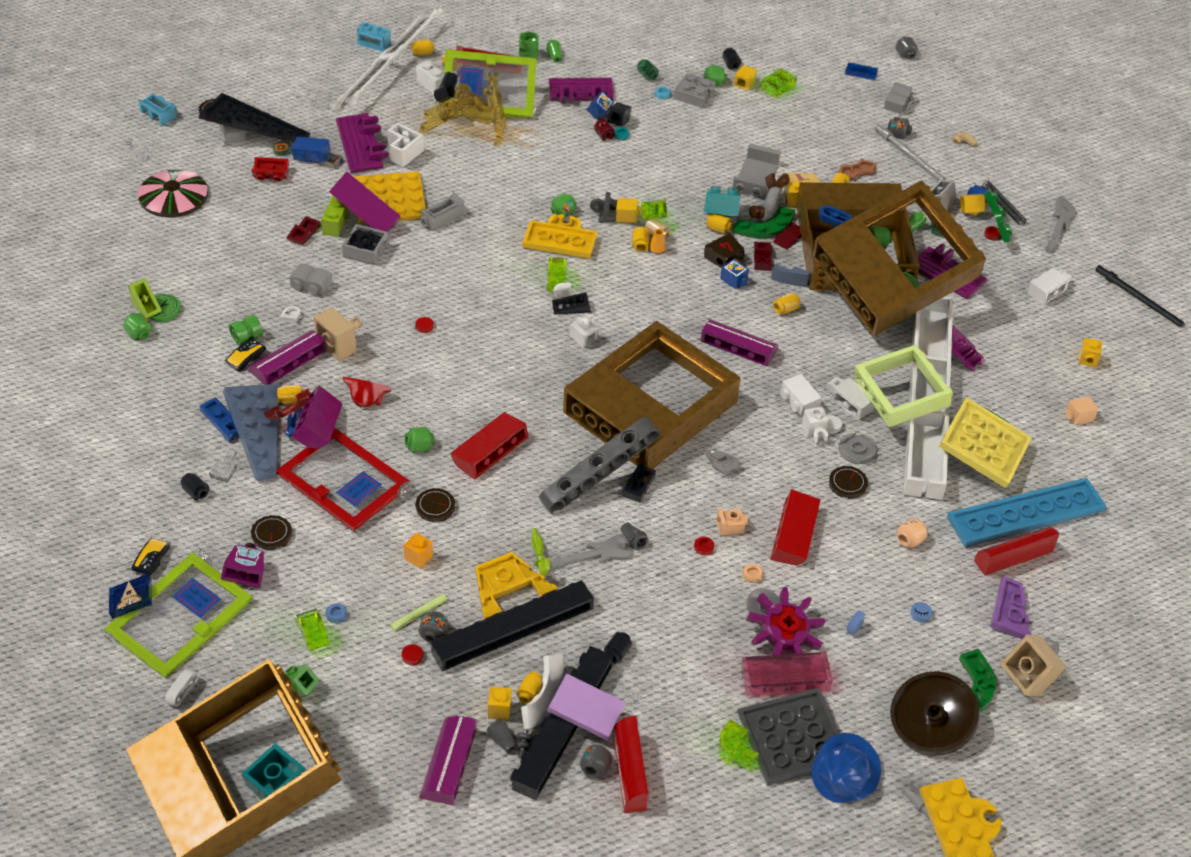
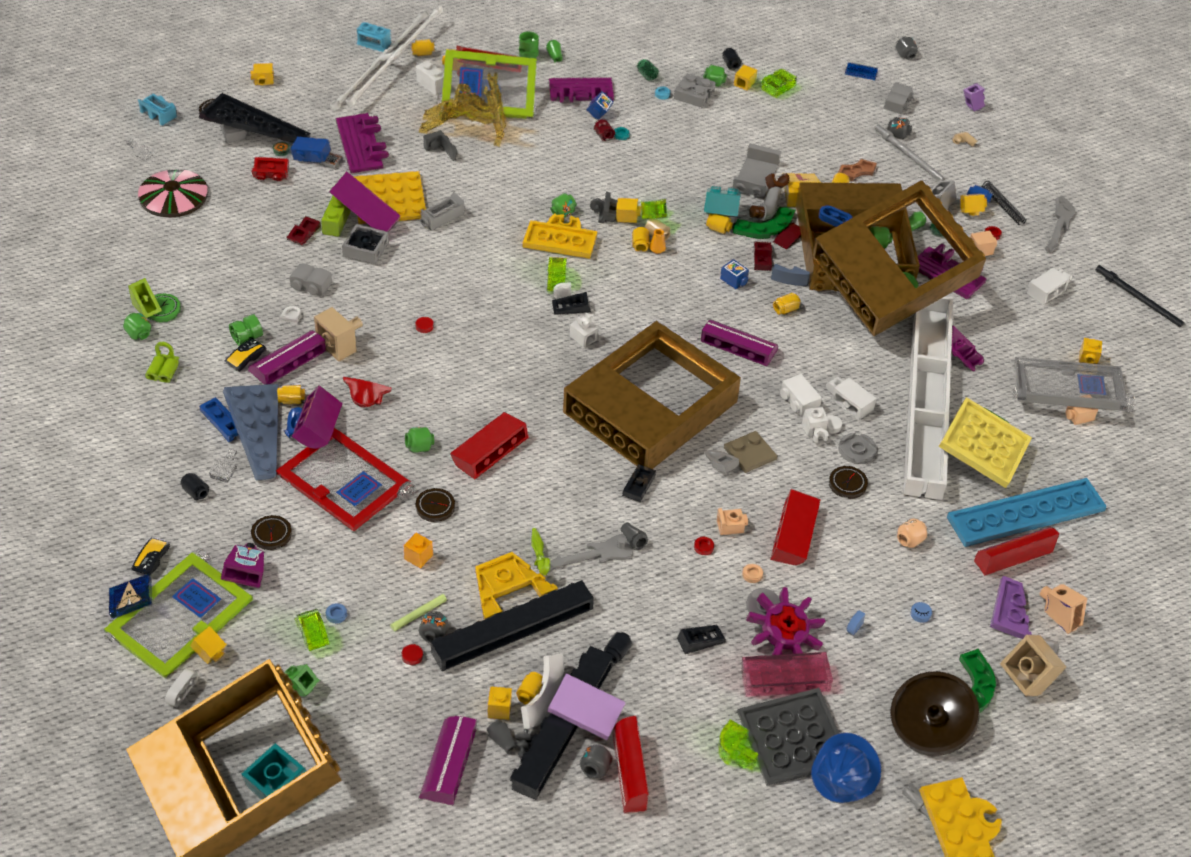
(162, 365): none -> lime piece
(209, 645): none -> yellow brick
(262, 74): none -> yellow brick
(275, 413): clear red bar -> none
(404, 144): white brick -> none
(438, 139): none -> dark grey bracket
(447, 88): black piece -> none
(610, 456): dark grey beam -> none
(619, 114): black brick -> none
(689, 644): none -> black slope
(724, 250): dark brown torso -> none
(750, 451): none -> dark tan plate
(910, 410): yellowish green window -> none
(974, 97): none -> medium lavender brick
(985, 242): none -> light nougat brick
(1004, 229): green plate -> none
(1064, 606): none -> light nougat torso
(1071, 384): none -> clear door

